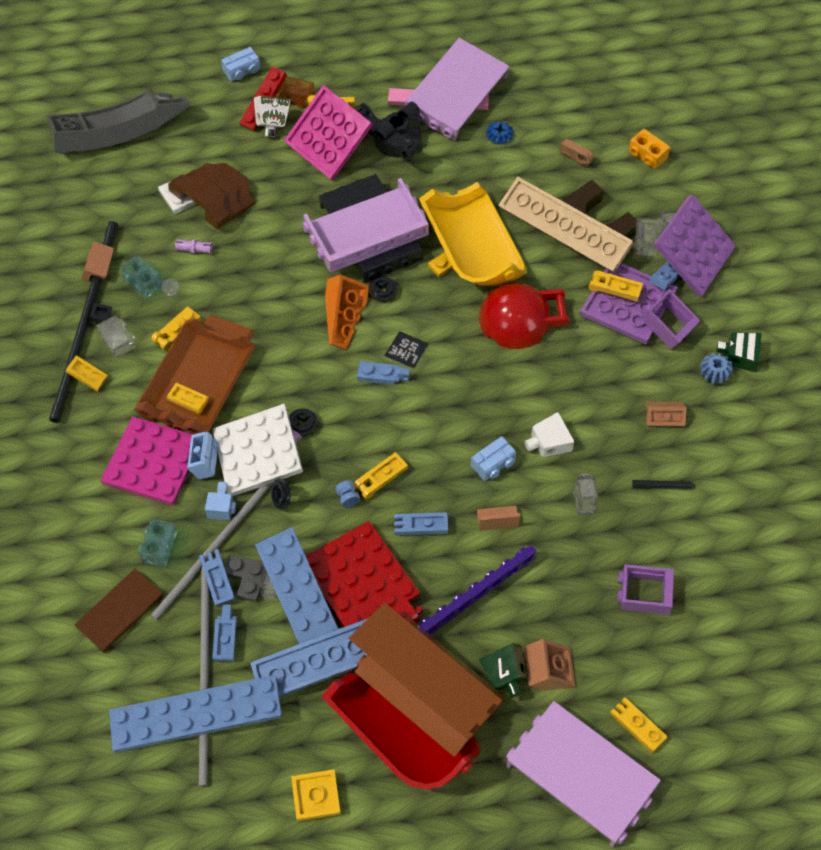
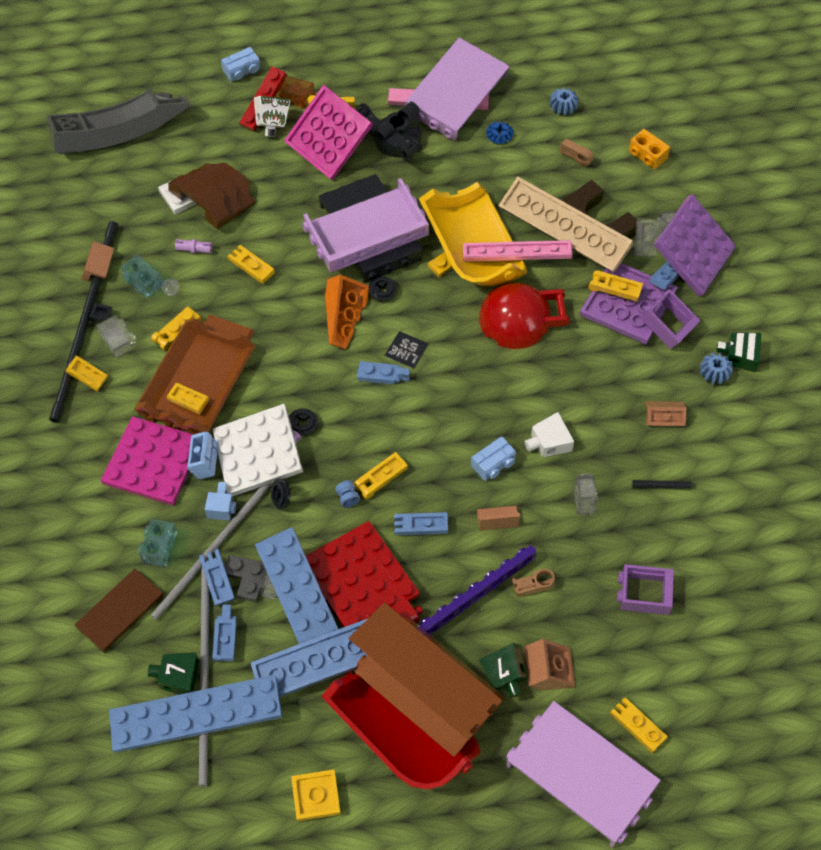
(176, 672): none -> dark green torso
(251, 264): none -> yellow hinge
(517, 250): none -> bright pink tile
(530, 585): none -> medium nougat piece
(564, 101): none -> medium blue gear

